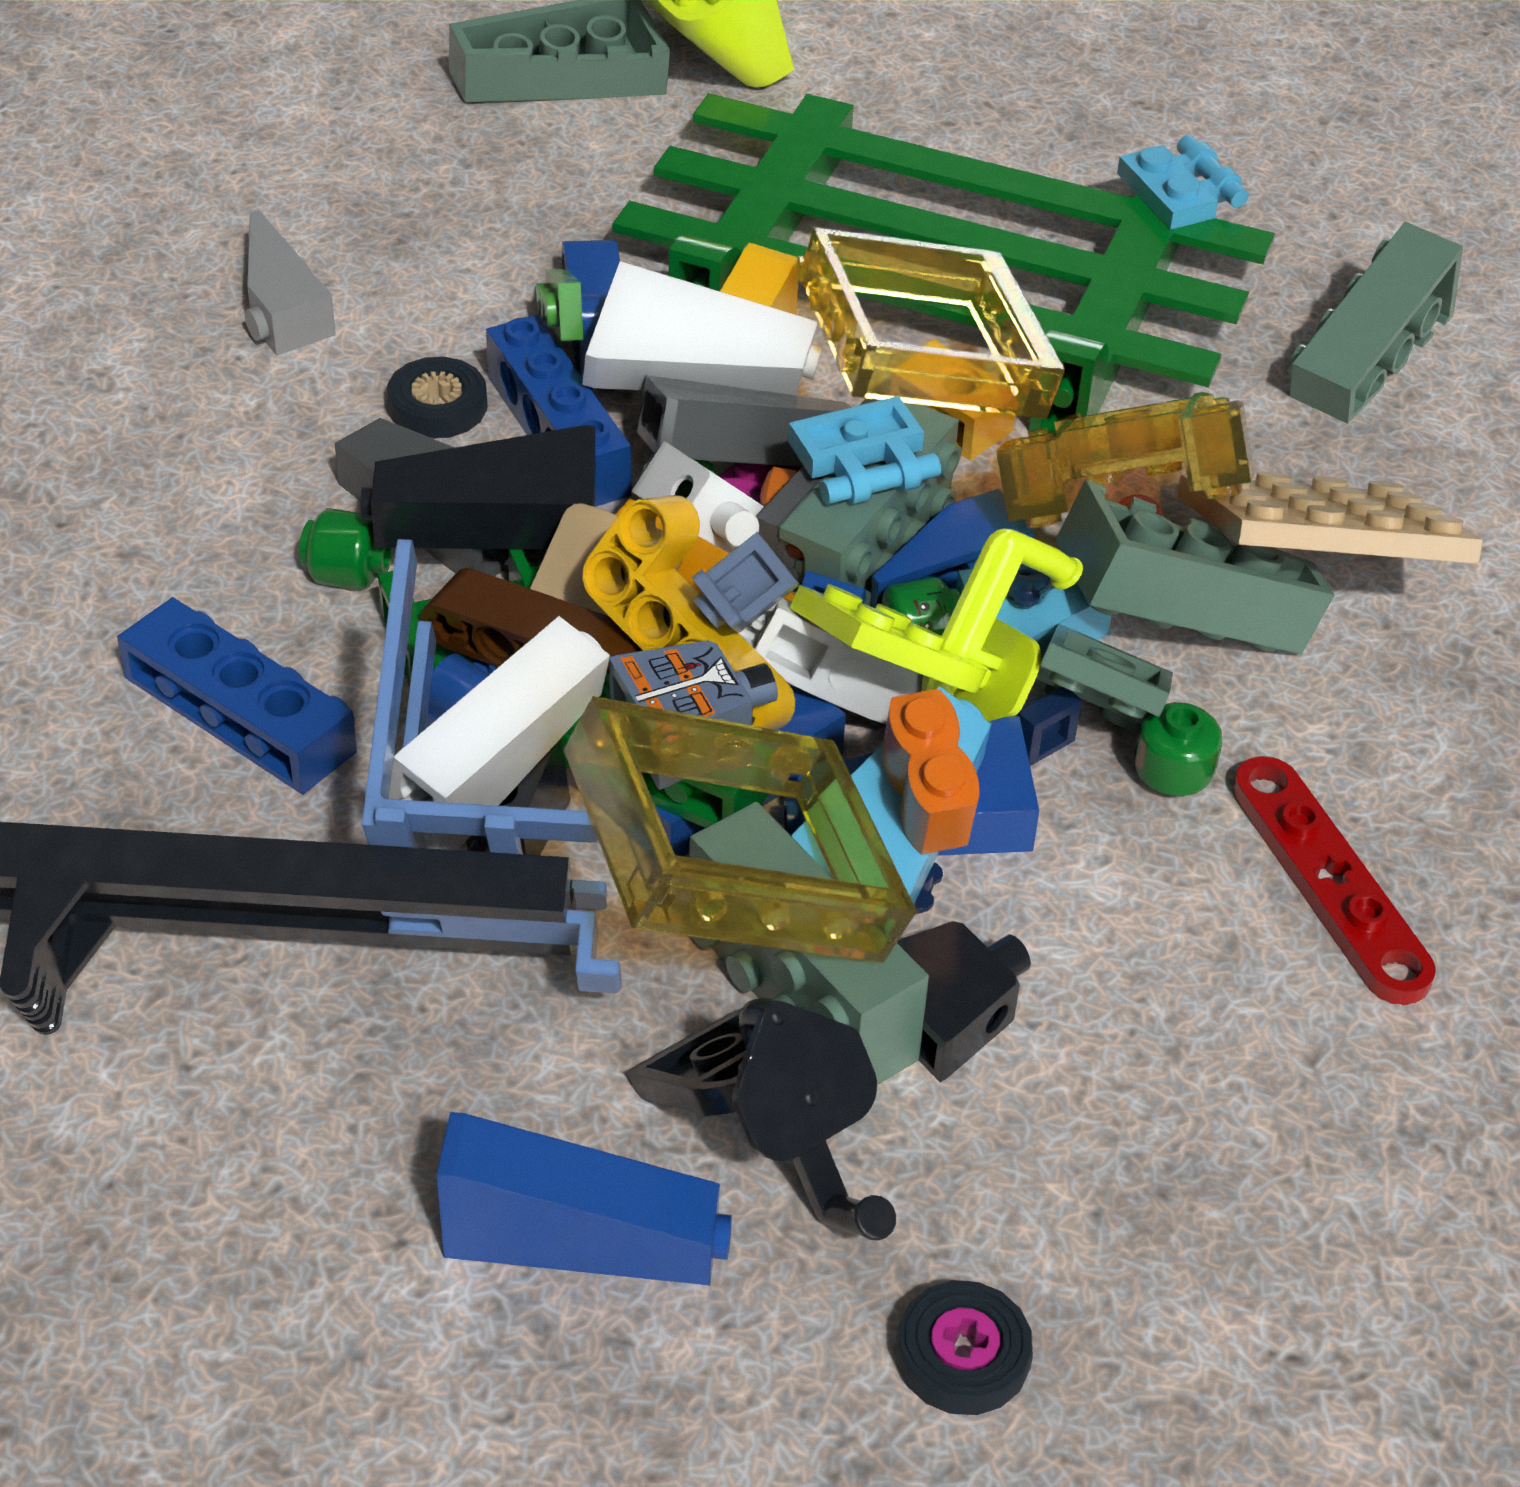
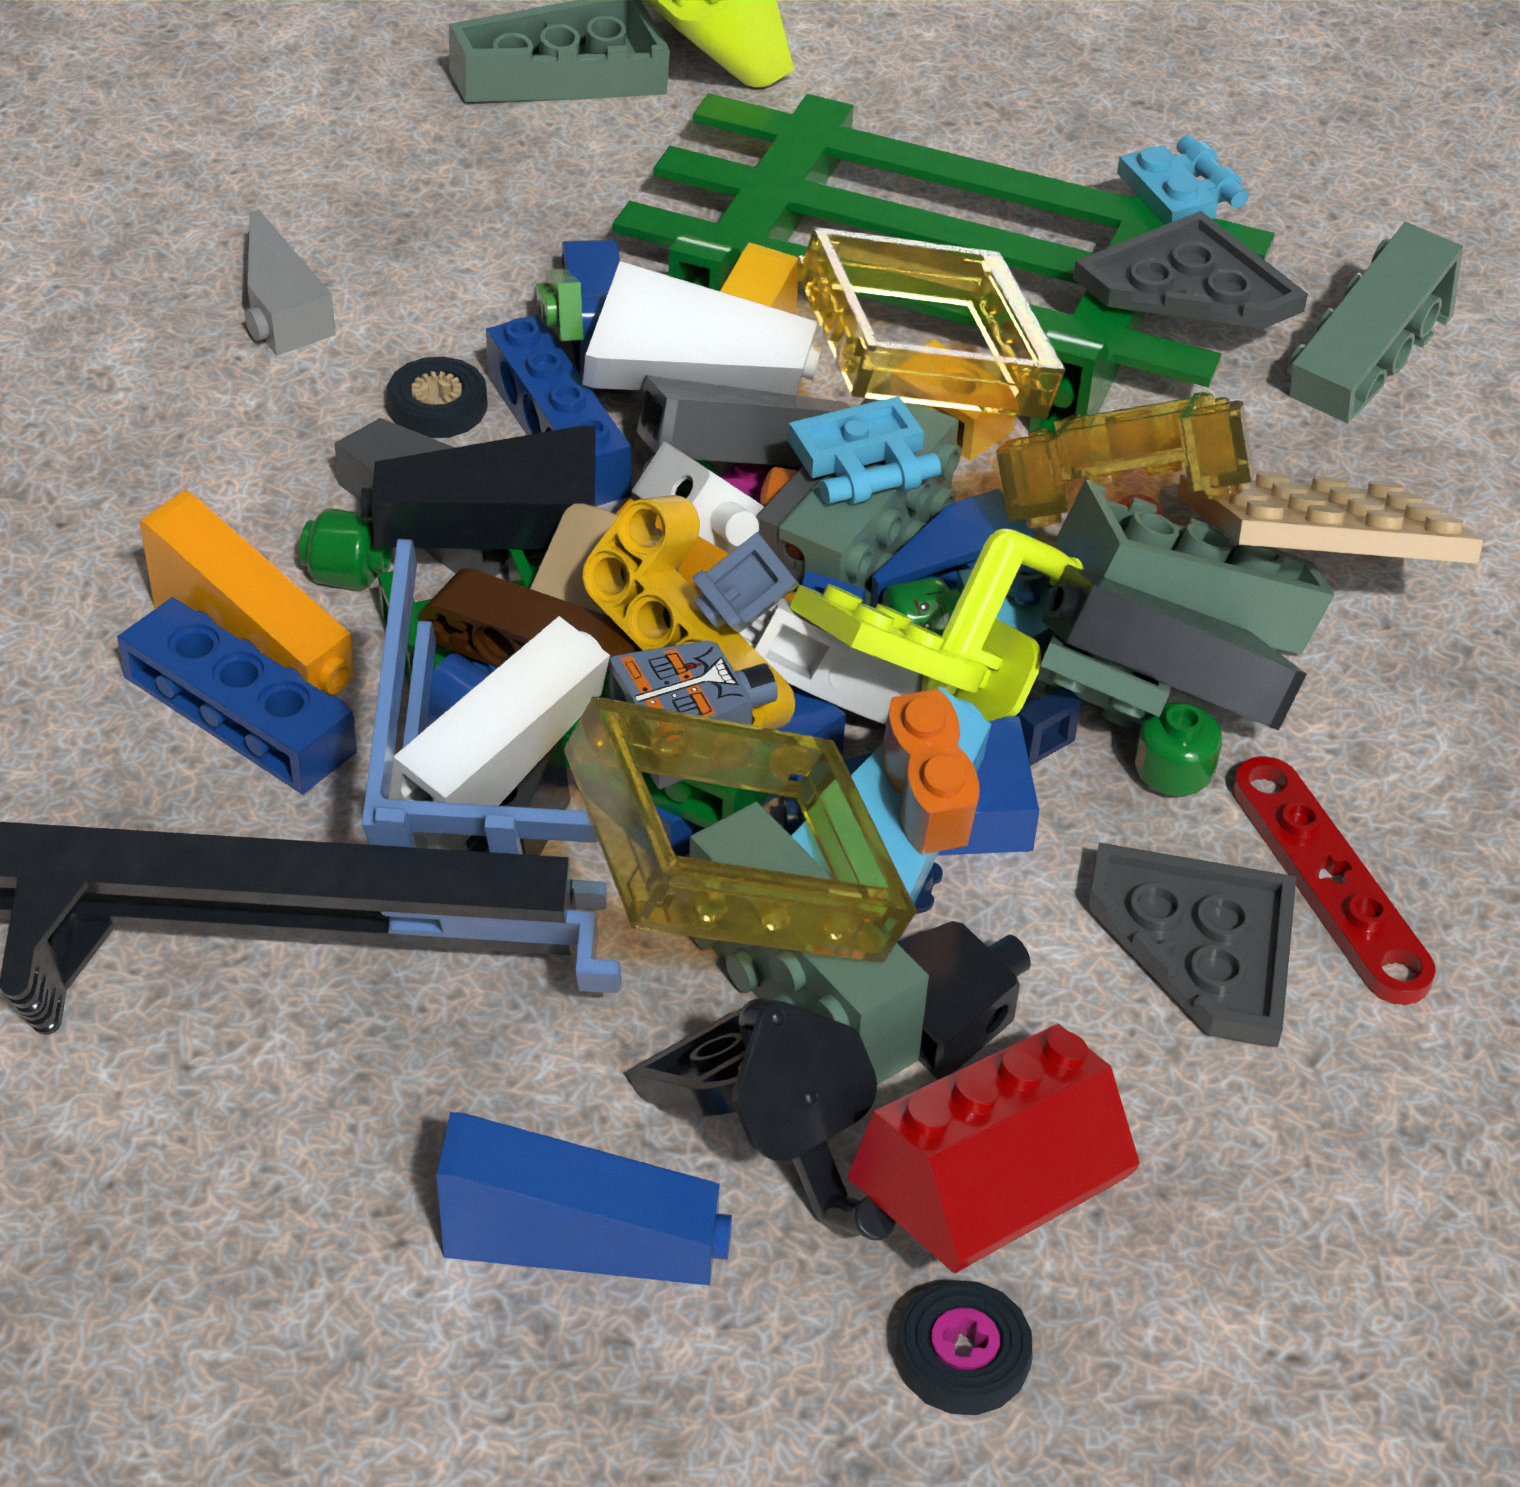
(218, 572): none -> light orange slope
(997, 1147): none -> red slope
(1173, 645): none -> black slope
(1191, 273): none -> dark grey plate
(1204, 933): none -> dark grey plate

